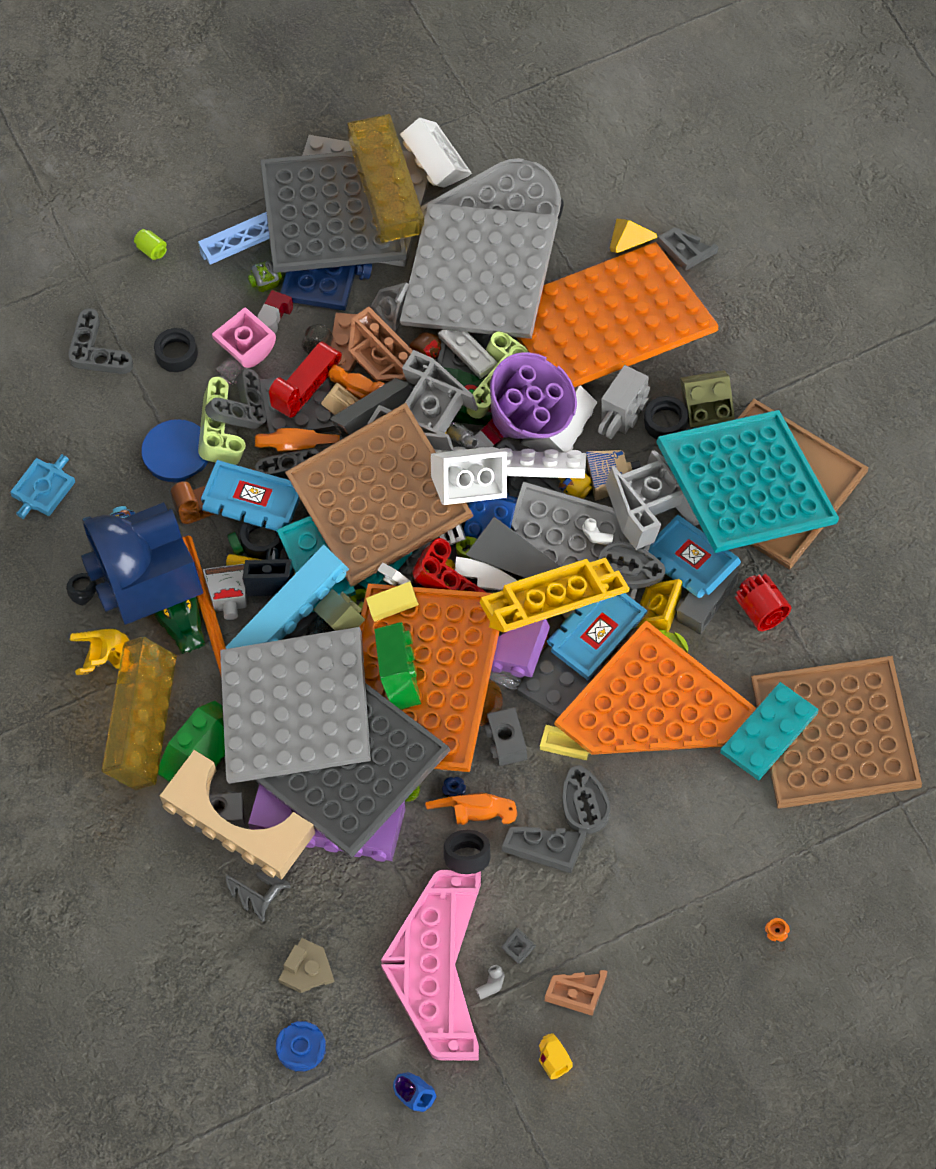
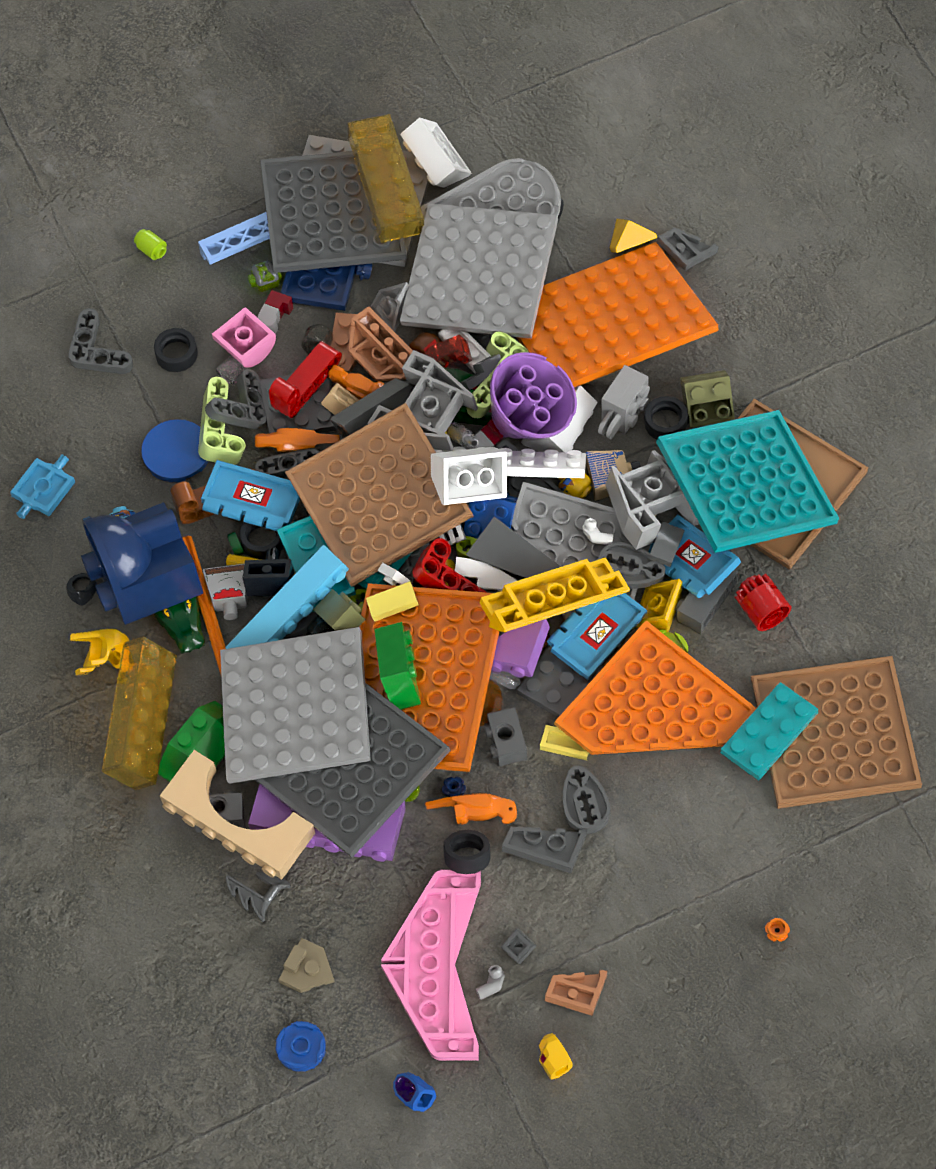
(450, 351): none -> clear red leg
(483, 370): none -> dark grey slope
(666, 544): none -> dark grey slope

